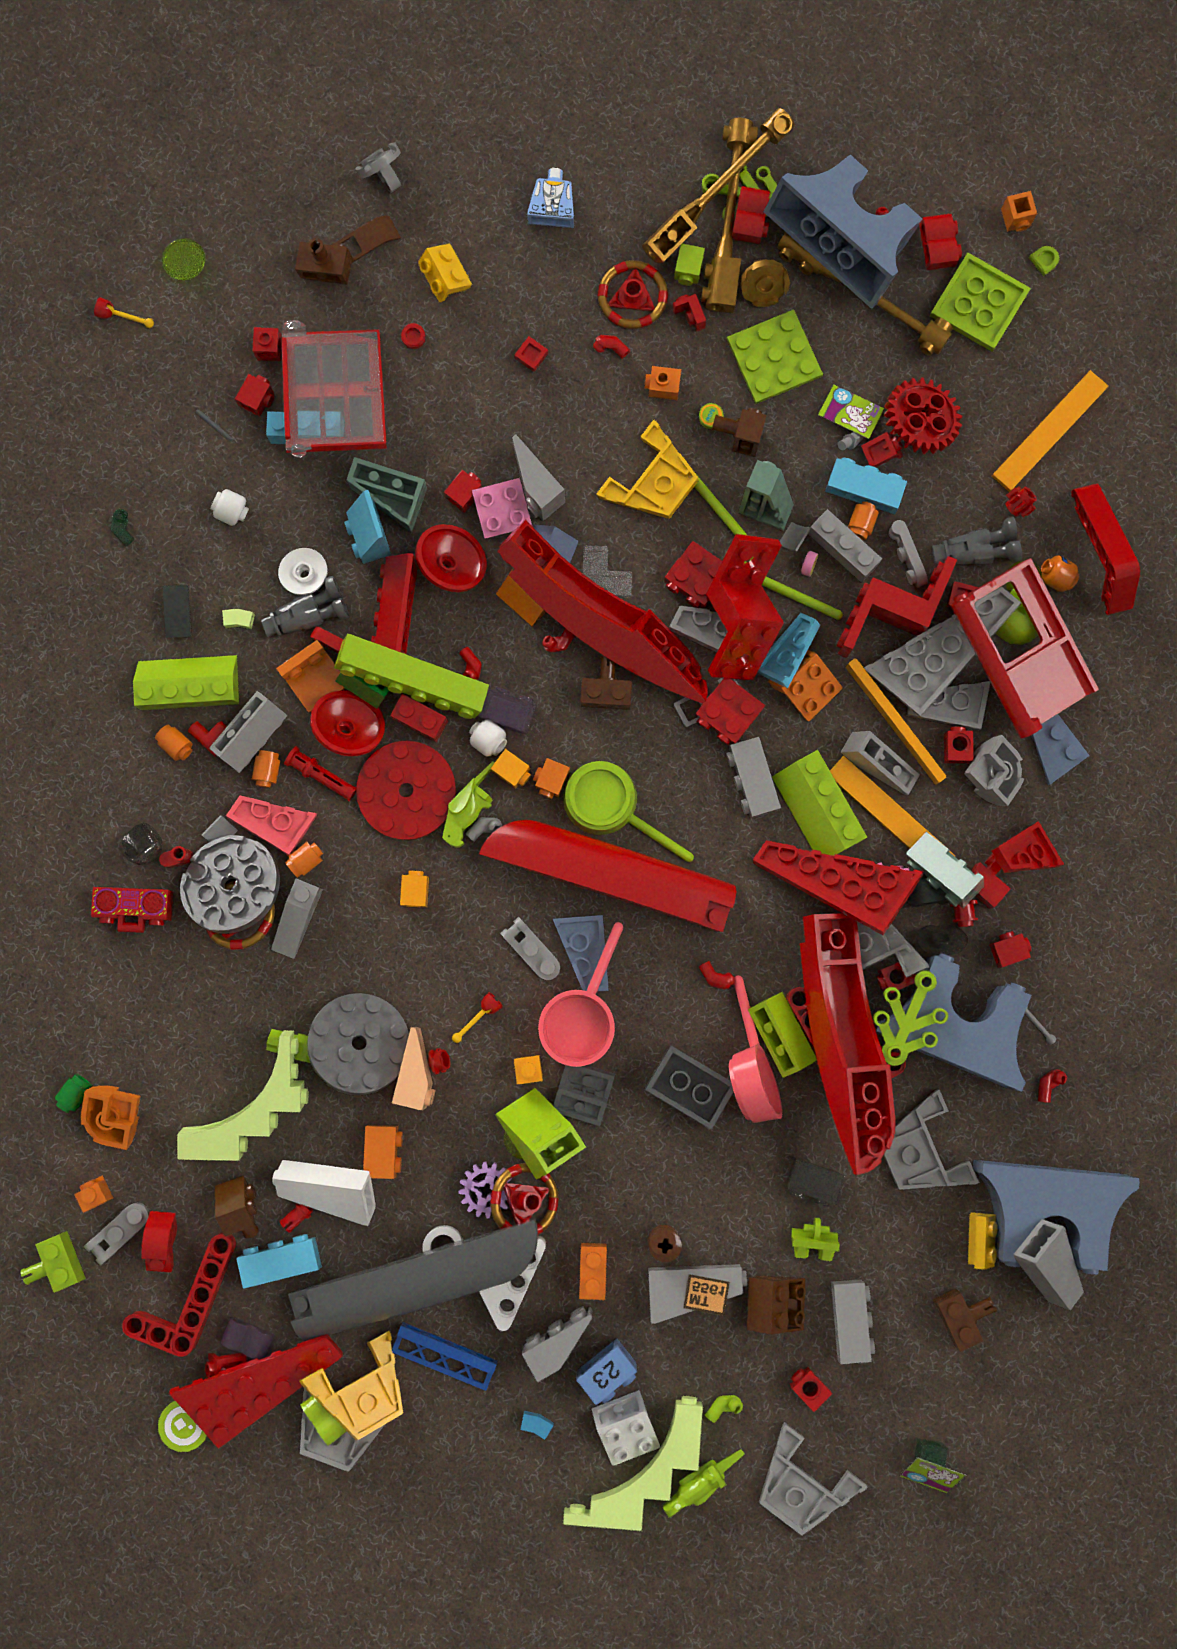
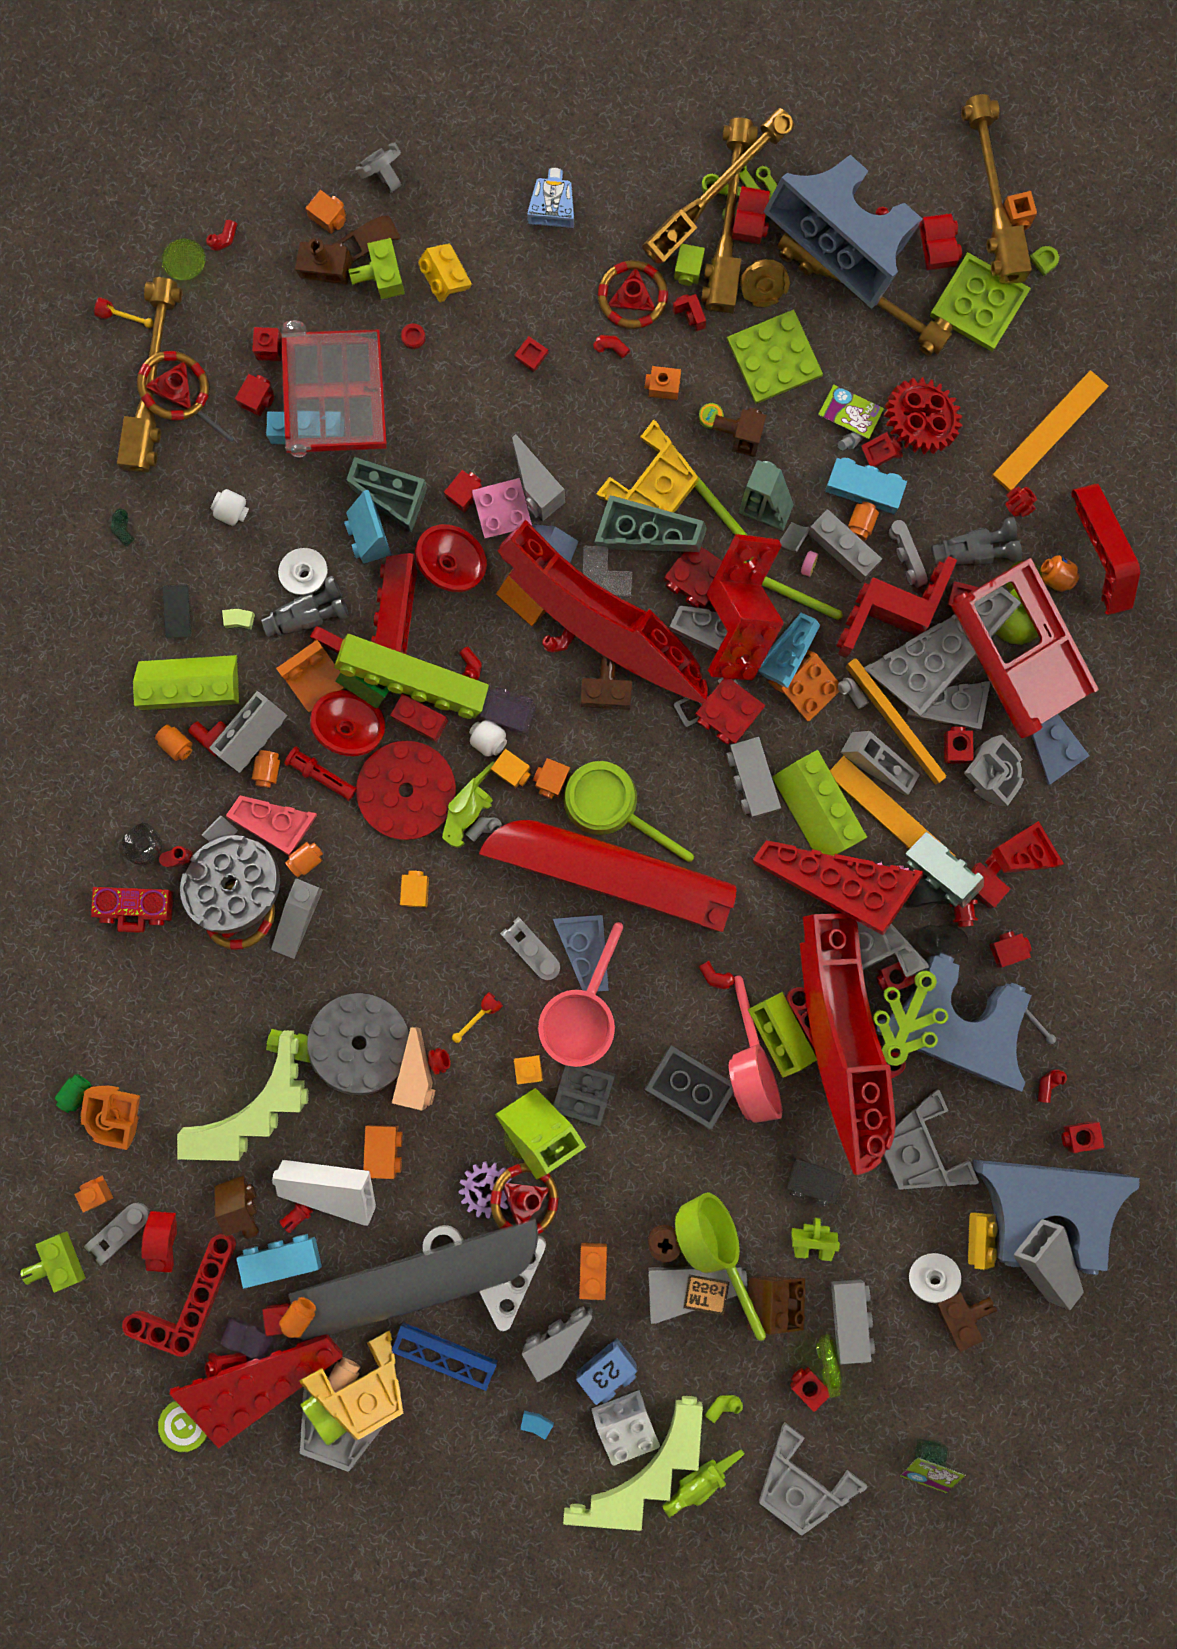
(140, 431): none -> pearl gold bar
(172, 386): none -> red piece
(220, 241): none -> red arm
(272, 1315): none -> red brick
(297, 1317): none -> orange brick
(327, 212): none -> orange brick
(343, 1374): none -> light nougat brick
(382, 269): none -> lime brick
(643, 527): none -> sand green wedge
(712, 1245): none -> lime piece
(831, 1370): none -> clear neon green wing
(849, 686): none -> light grey arm
(939, 1267): none -> white dish
(1006, 241): none -> pearl gold bar
(1093, 1137): none -> red brick

